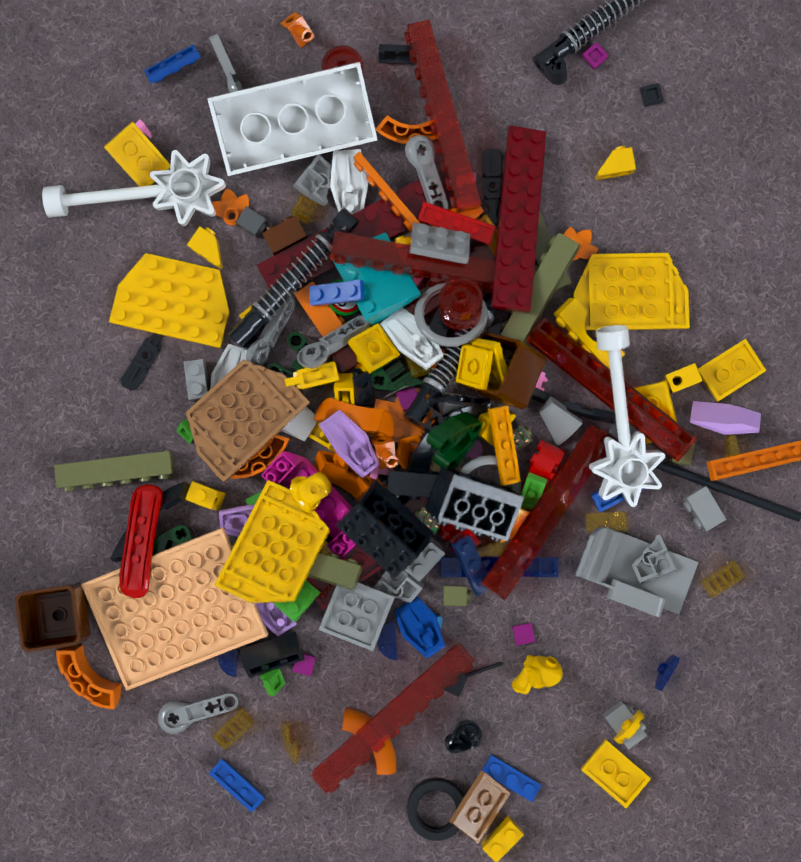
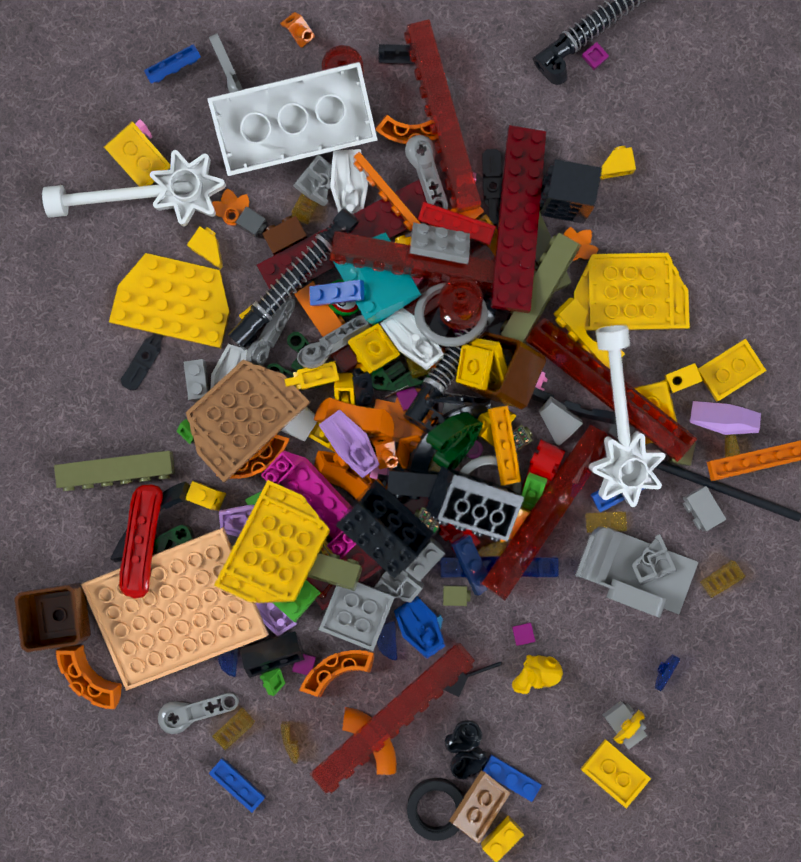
(310, 490): yellow head -> none
(334, 666): none -> orange brick
(467, 763): none -> black hair
(569, 191): none -> black brick
(651, 95): black tile -> none

